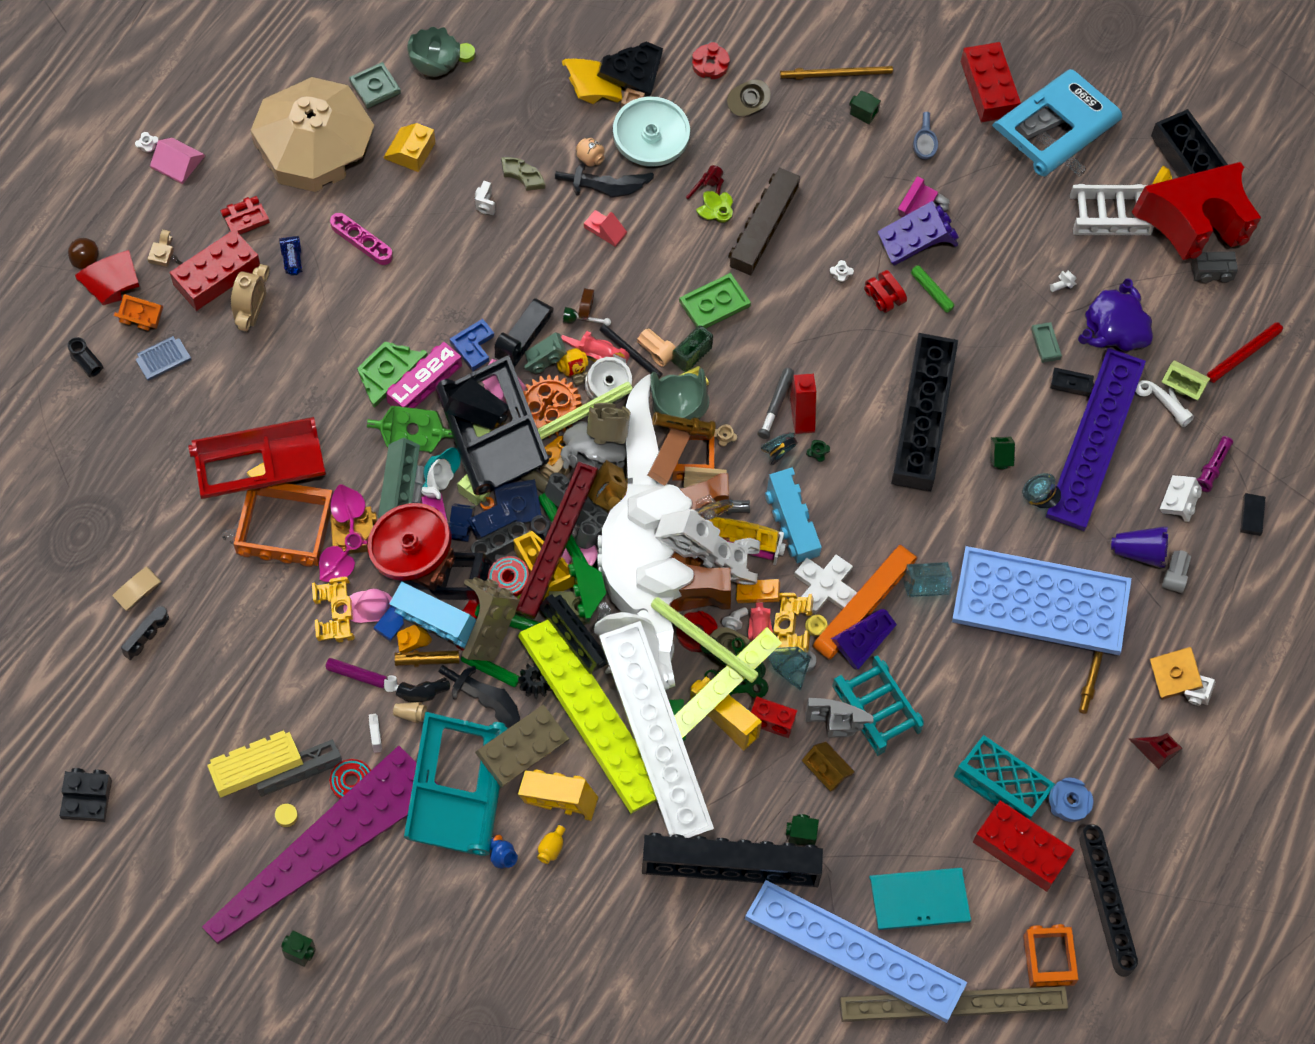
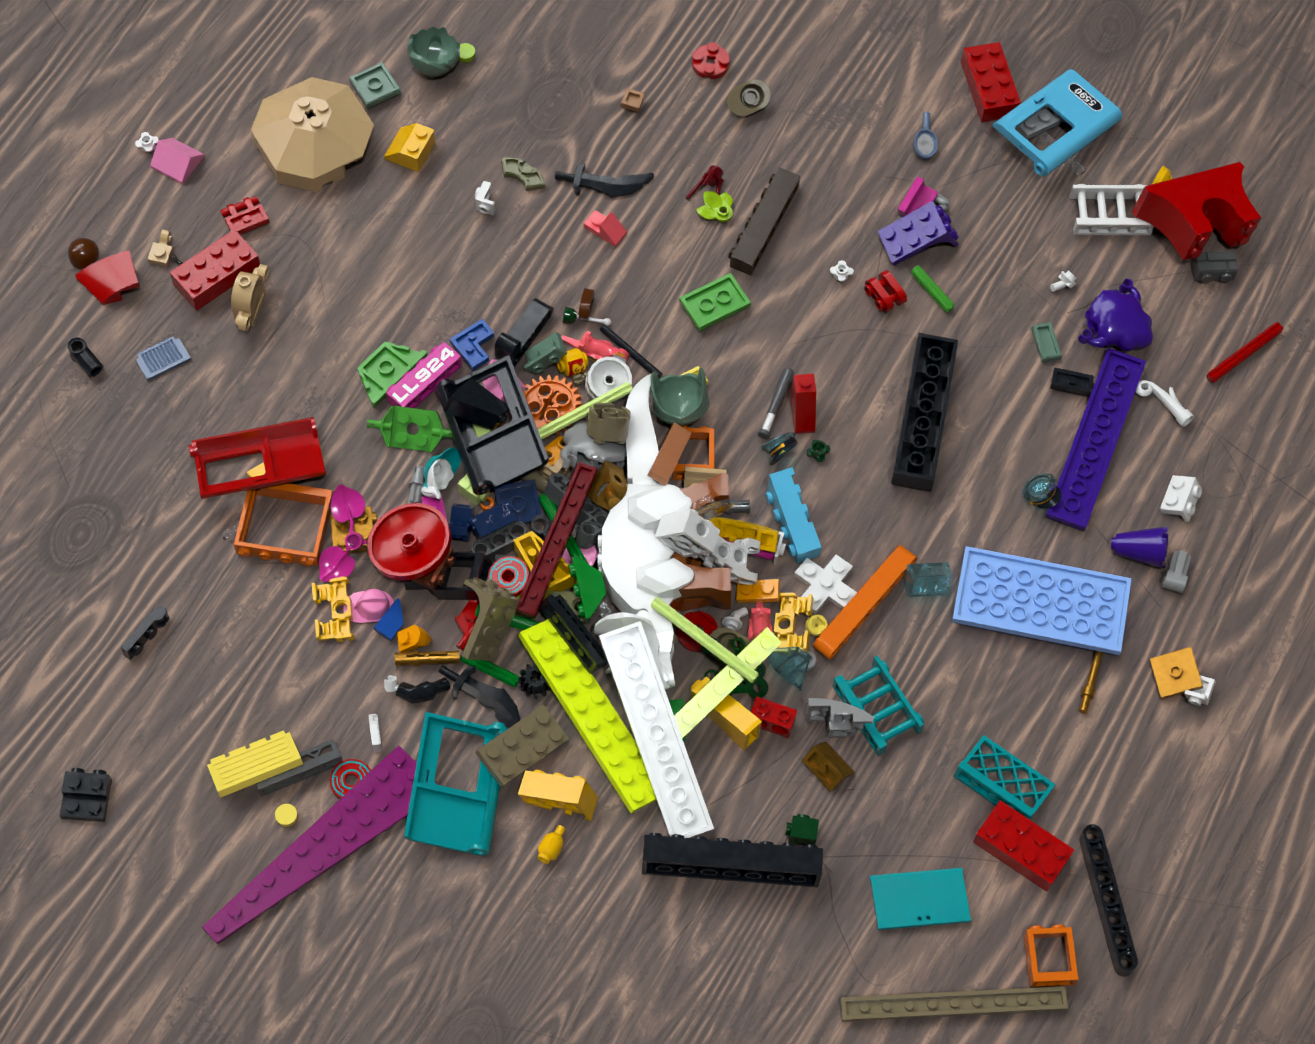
(136, 588): tan slope -> none
(139, 311): orange bracket -> none
(291, 251): clear blue piece -> none
(298, 948): dark green brick -> none
(355, 672): magenta axle -> none
(359, 240): dark pink beam -> none
(399, 475): sand green brick -> none
(410, 711): tan cone -> none
(433, 614): medium azure brick -> none
(502, 853): blue animal -> none
(587, 83): yellow slope -> none
(590, 152): light nougat head -> none
(633, 67): black plate -> none
(651, 131): light aqua dish -> none
(659, 349): light nougat piece -> none
(692, 348): clear green brick -> none
(693, 428): pearl gold pin -> none
(725, 429): tan plate -> none
(799, 73): pearl gold bar -> none
(856, 951): light blue plate -> none
(864, 106): dark green brick -> none
(864, 637): dark purple wing -> none
(1002, 452): dark green brick -> none
(1062, 808): medium blue plate -> none
(1157, 748): dark red slope -> none
(1185, 380): yellowish green brick -> none
(1186, 144): black brick -> none
(1211, 470): magenta pin -> none
(1252, 514): black tile -> none

